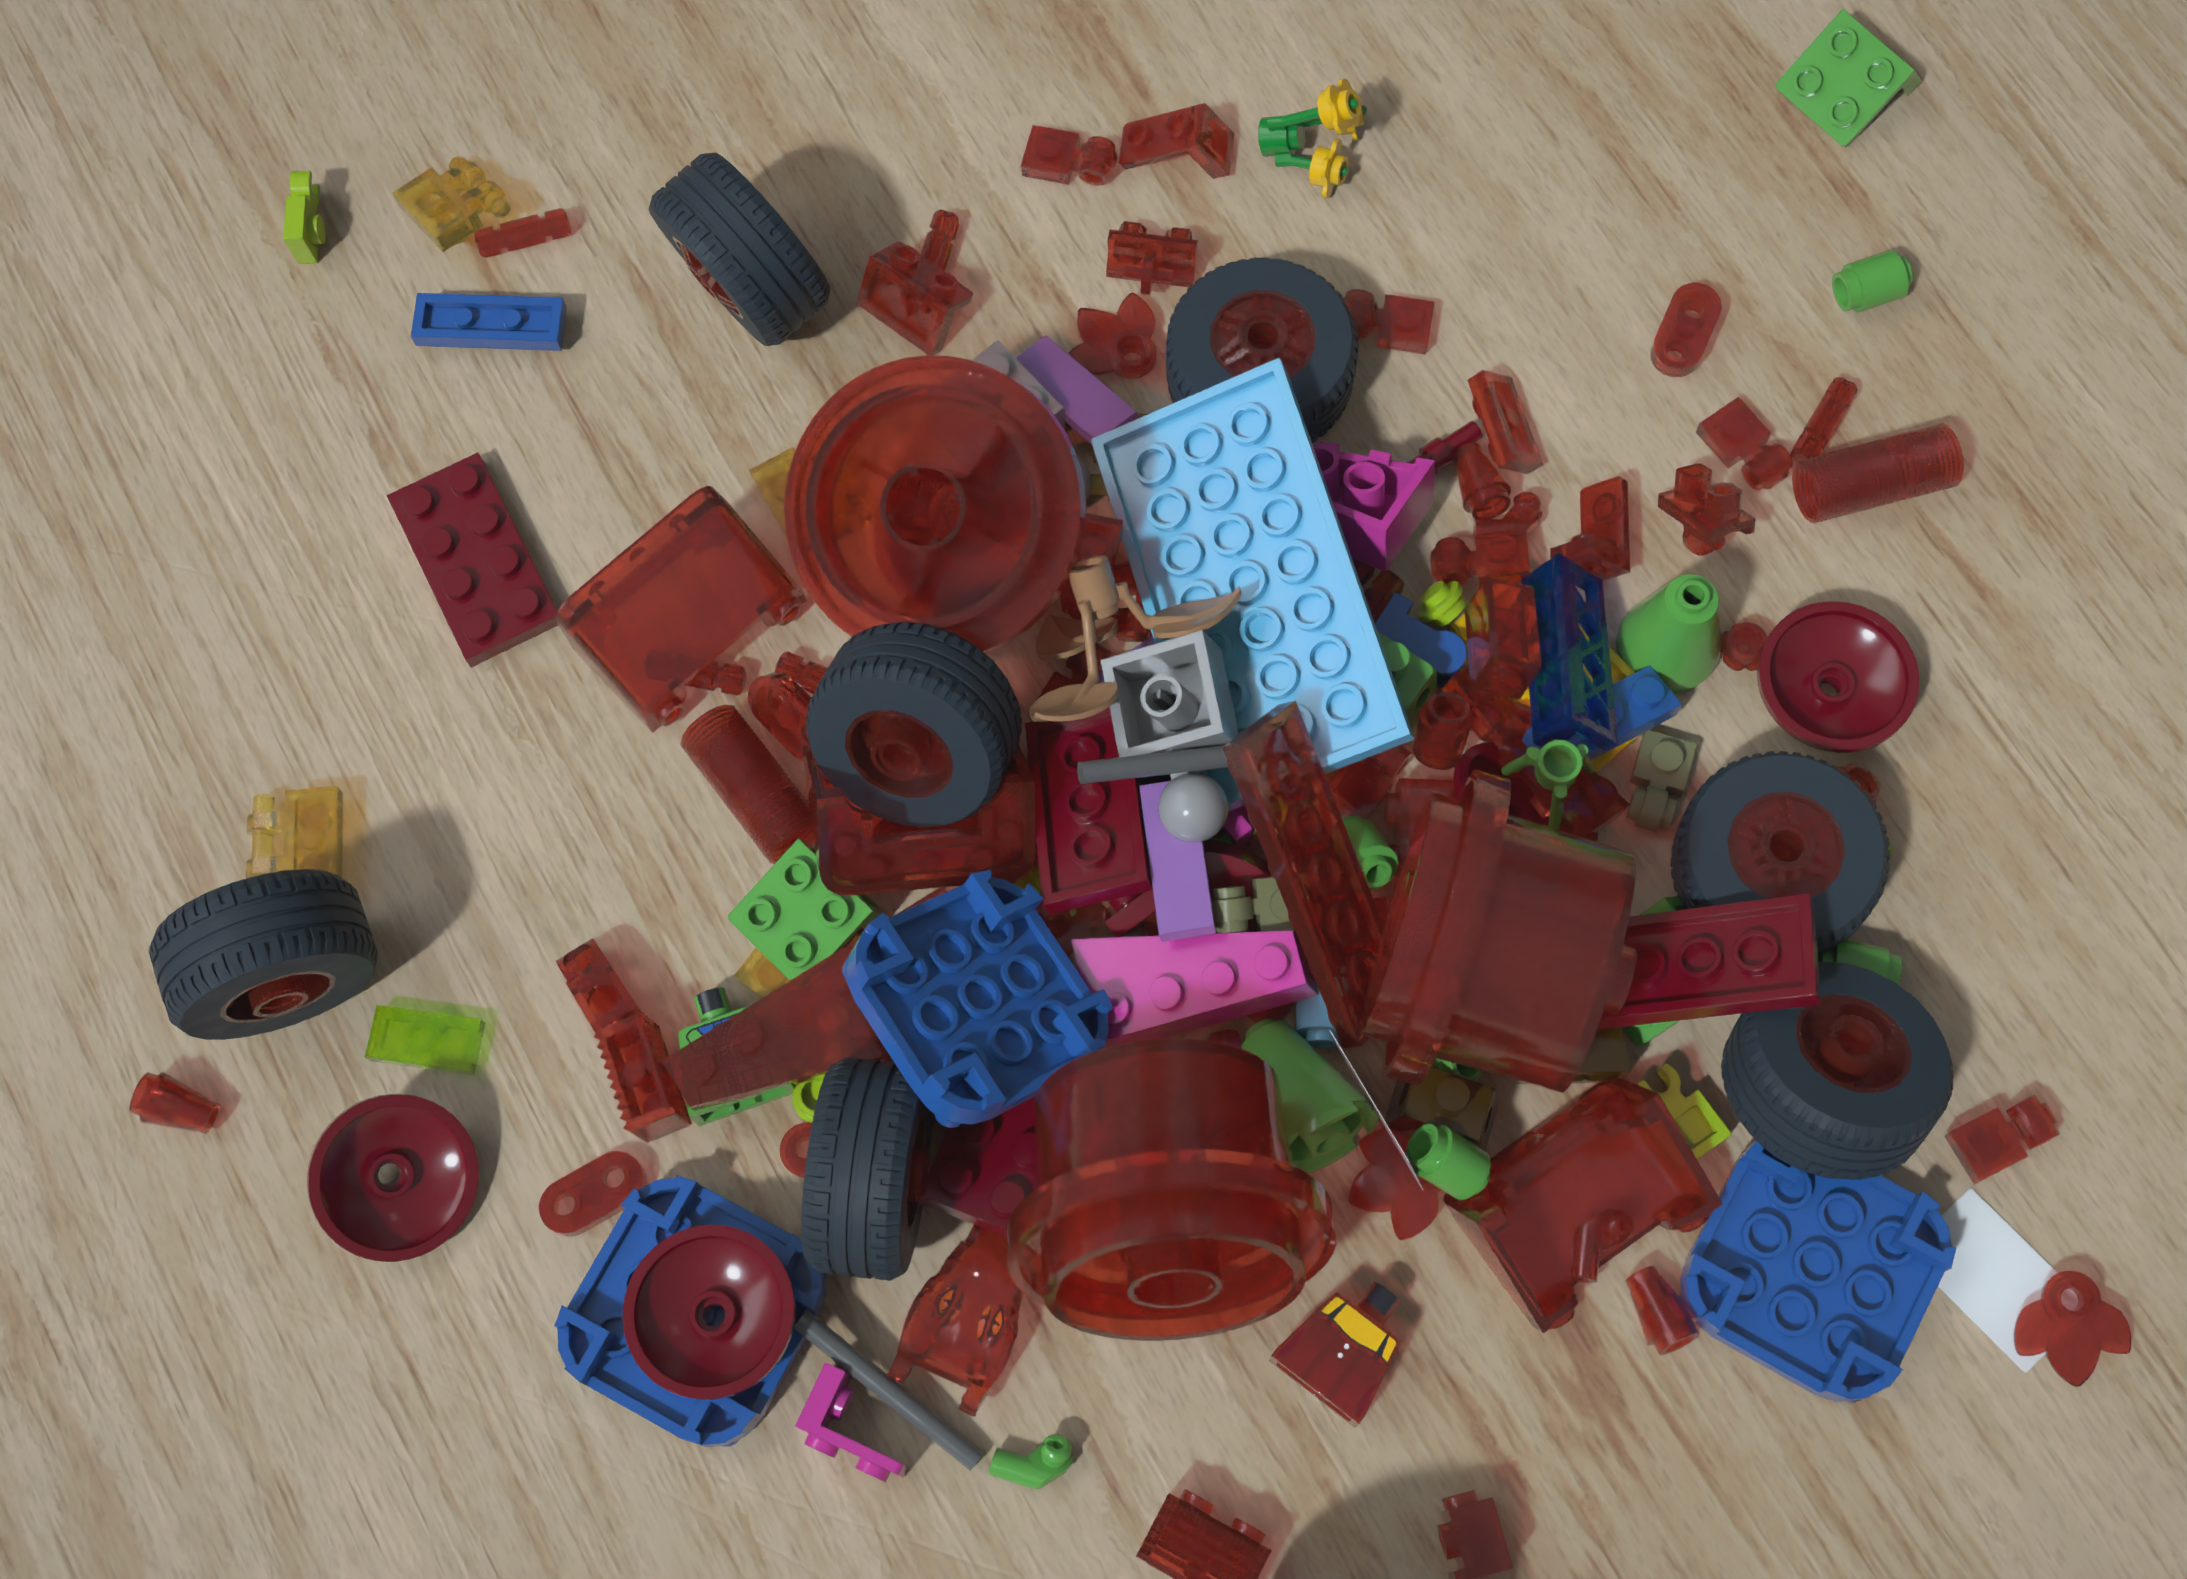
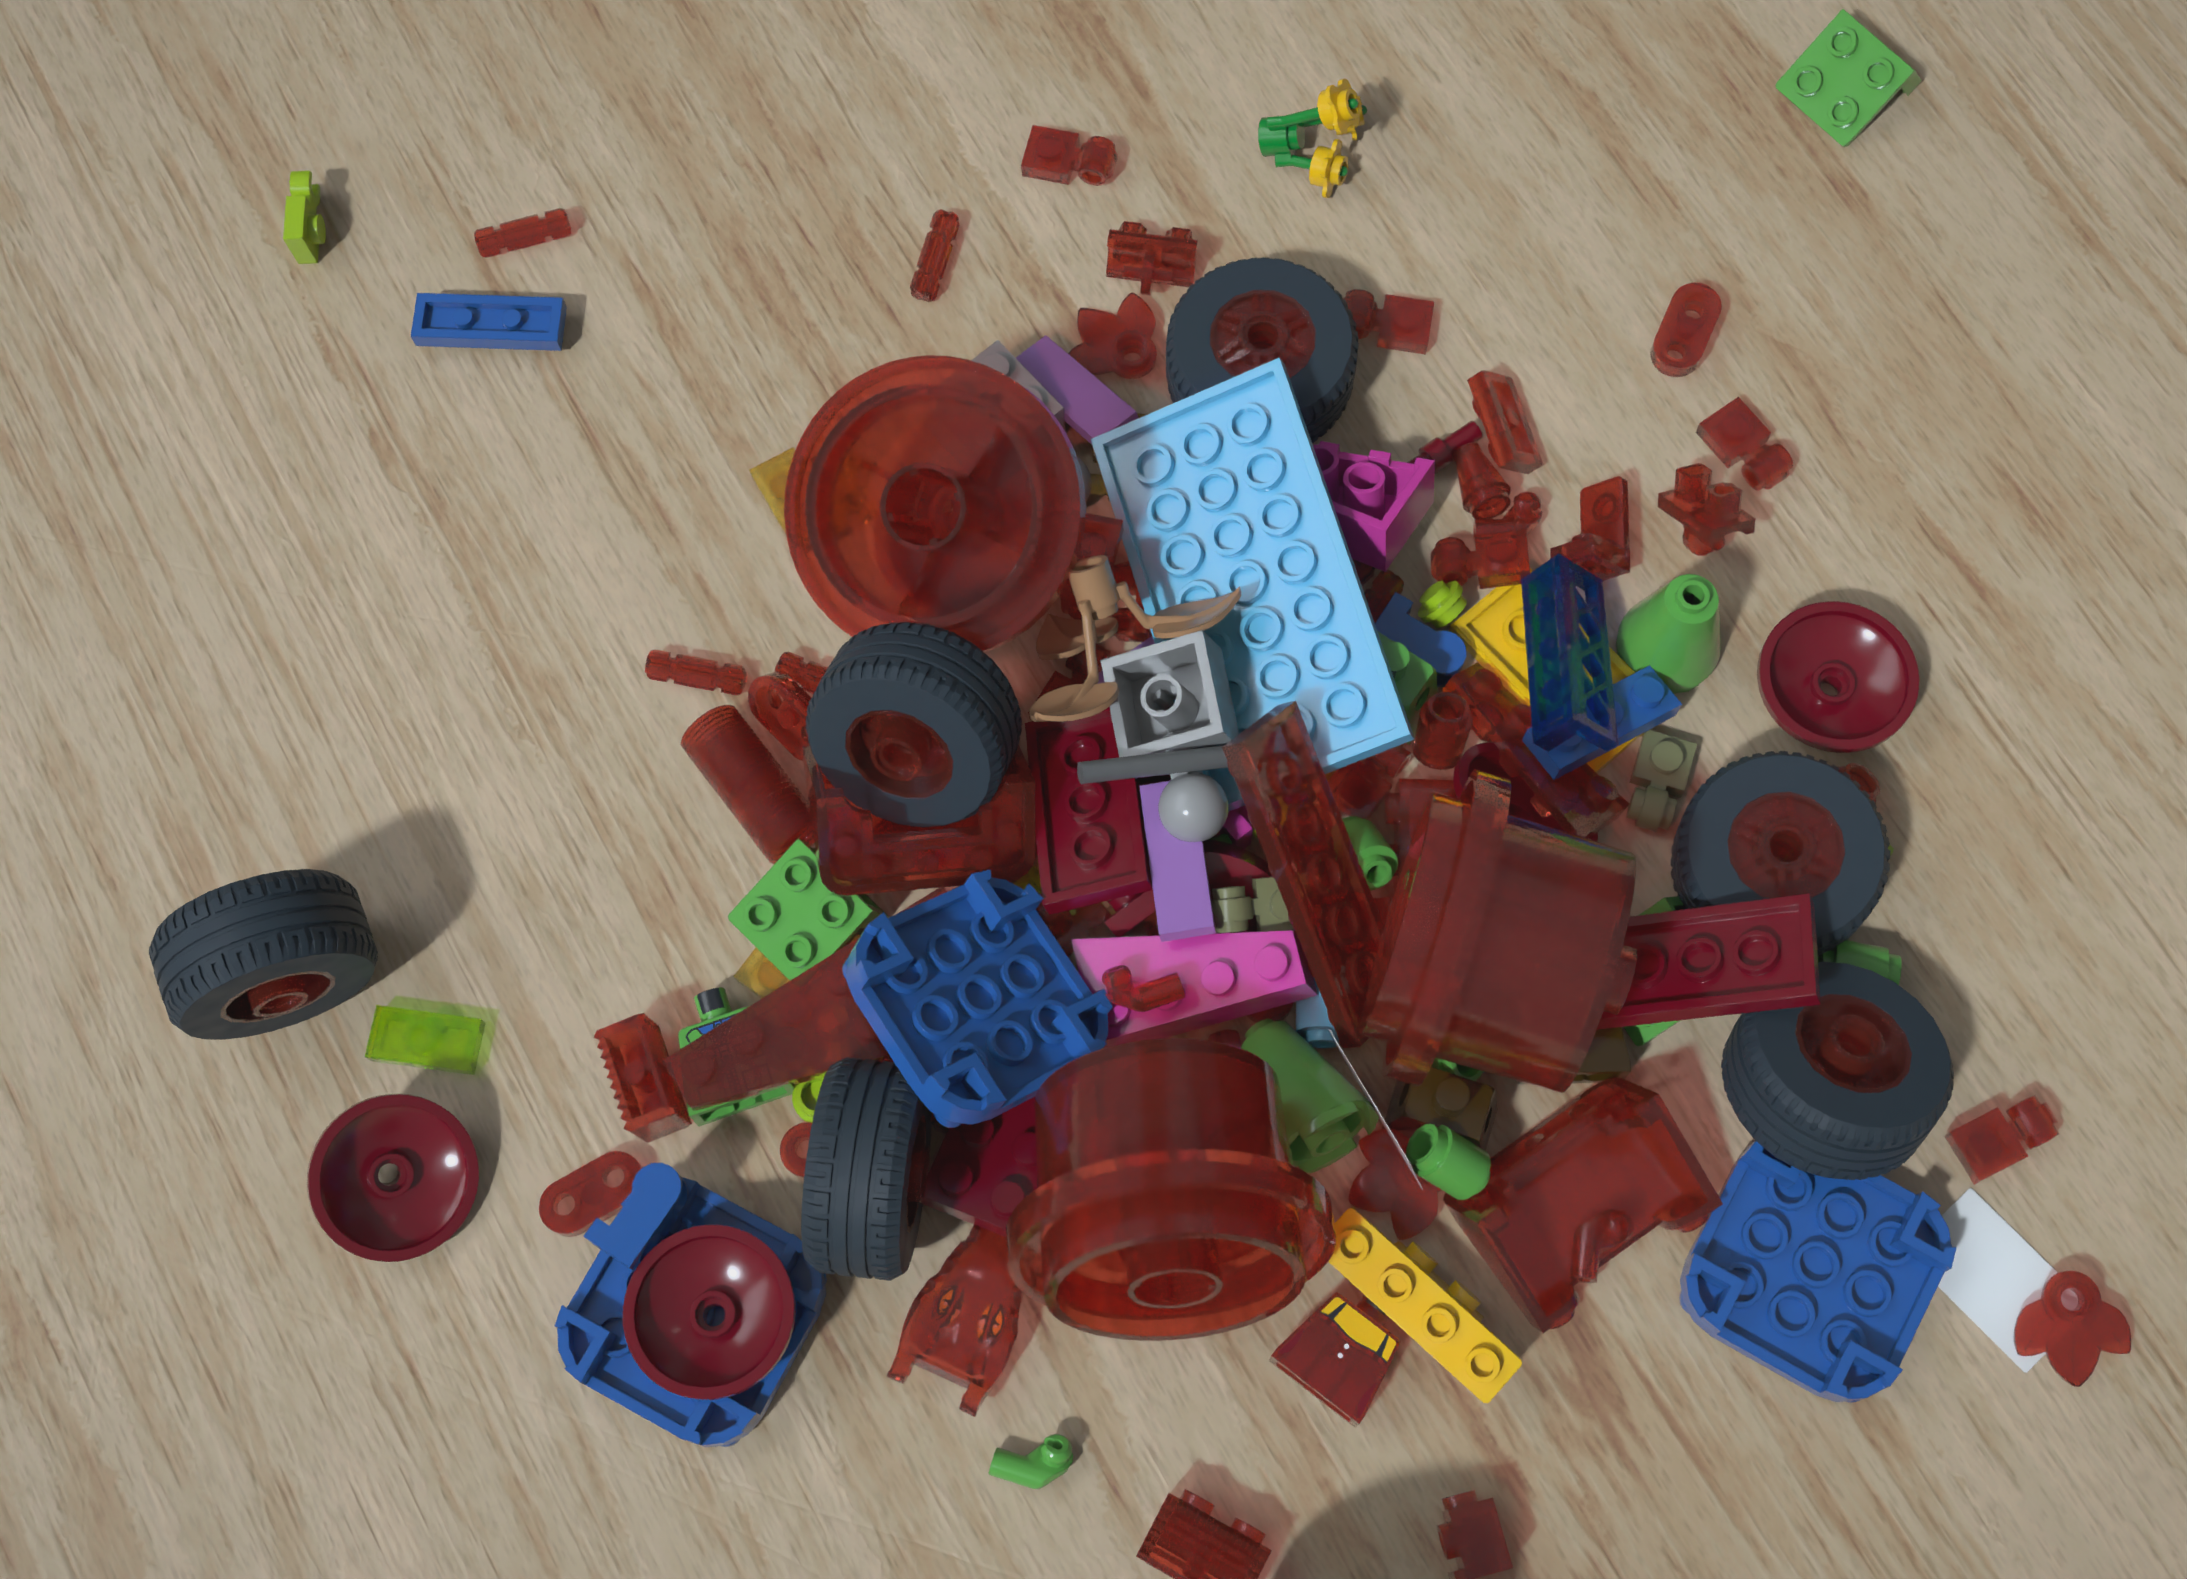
(172, 1104): clear red cone -> none
(310, 827): clear yellow plate -> none
(439, 209): clear yellow plate -> none
(474, 559): dark red plate -> none
(597, 986): clear red leg -> none
(646, 1217): none -> blue leg
(676, 605): clear red windscreen -> none
(740, 248): black wheel -> none
(830, 1401): dark pink bracket -> none
(888, 1390): dark grey bar -> none
(911, 296): clear red bracket -> none
(1141, 996): none -> clear red arm
(1178, 133): clear red bracket -> none
(1423, 1304): none -> yellow bracket
(1502, 638): clear red brick -> none
(1555, 769): bright green plant -> none
(1661, 1312): clear red cone -> none
(1692, 1114): lime plate -> none
(1747, 634): clear red plate -> none
(1825, 419): clear red axle -> none
(1869, 476): clear red piece -> none
(1872, 281): bright green brick -> none

